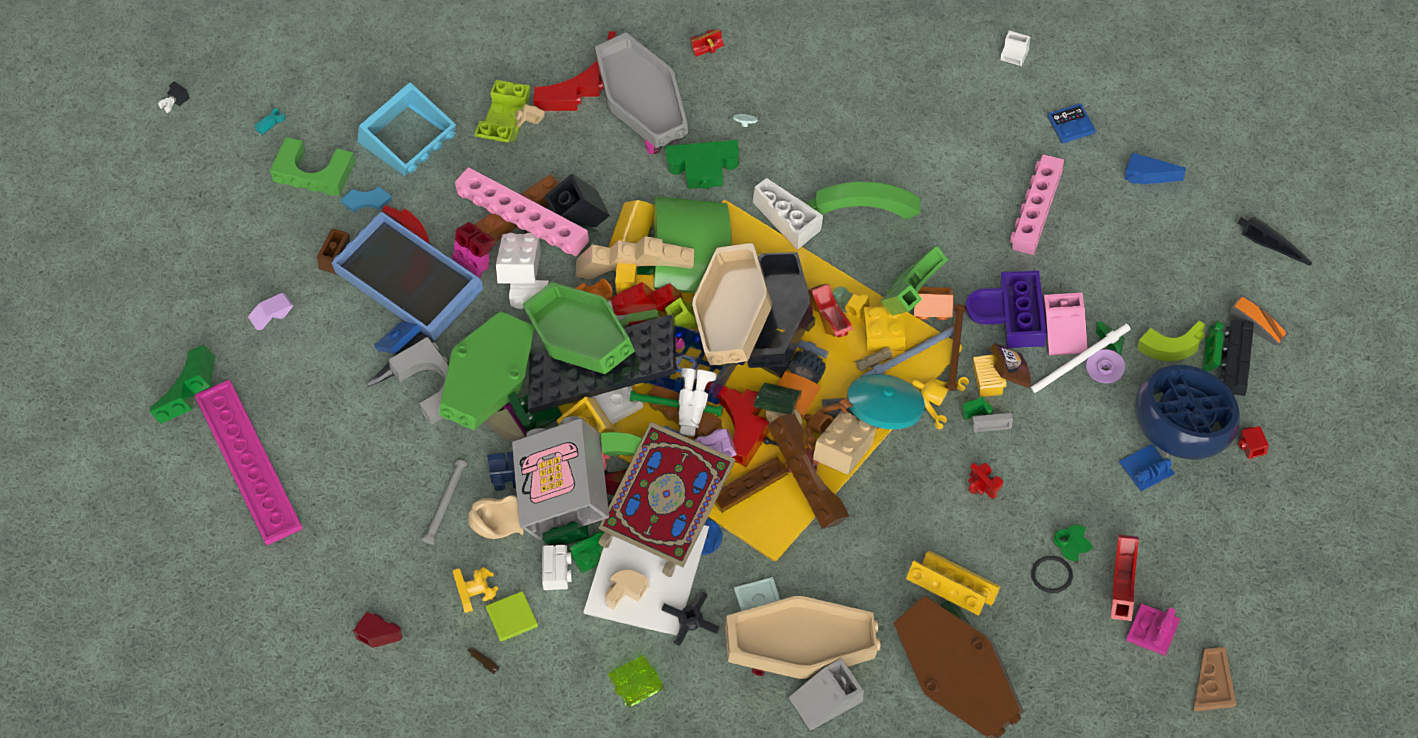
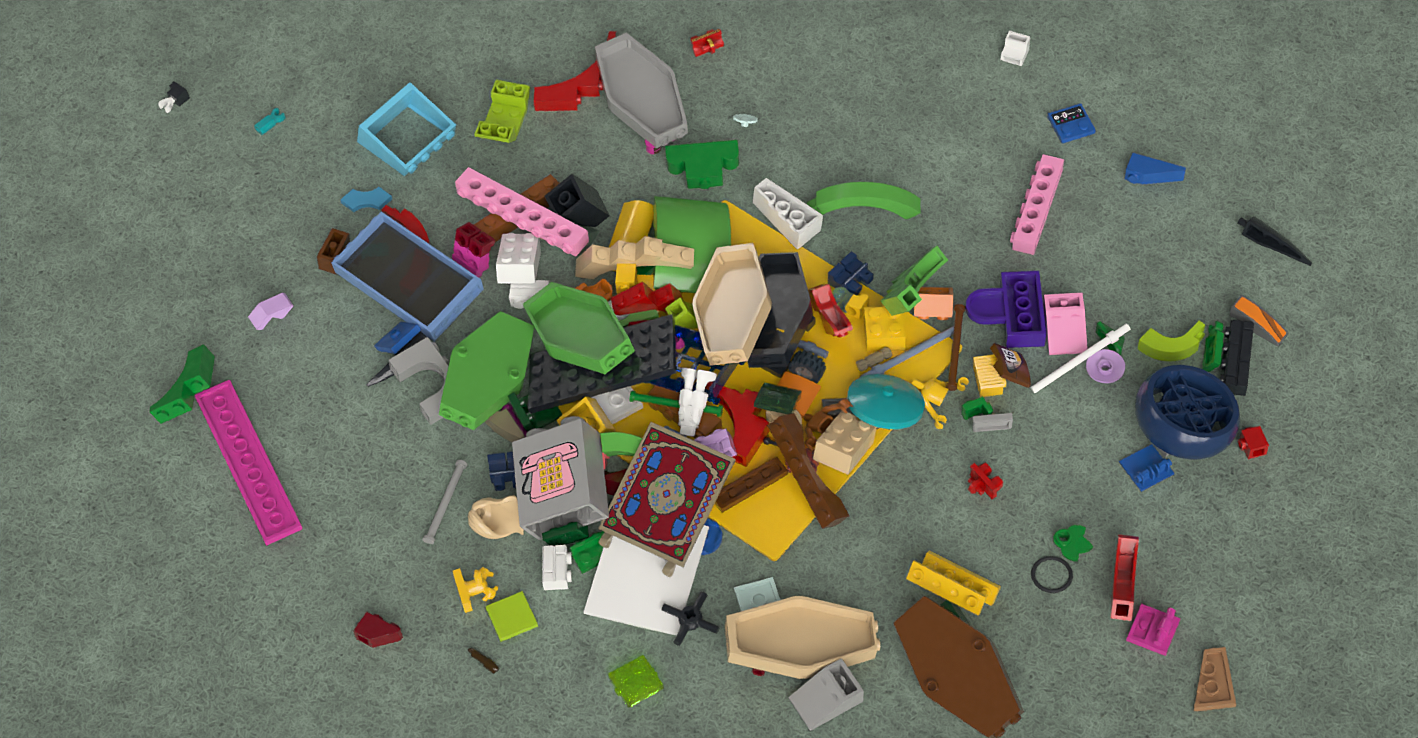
(329, 180): bright green arch -> none
(530, 114): tan bracket -> none
(626, 583): tan brick -> none
(849, 274): none -> dark blue hips

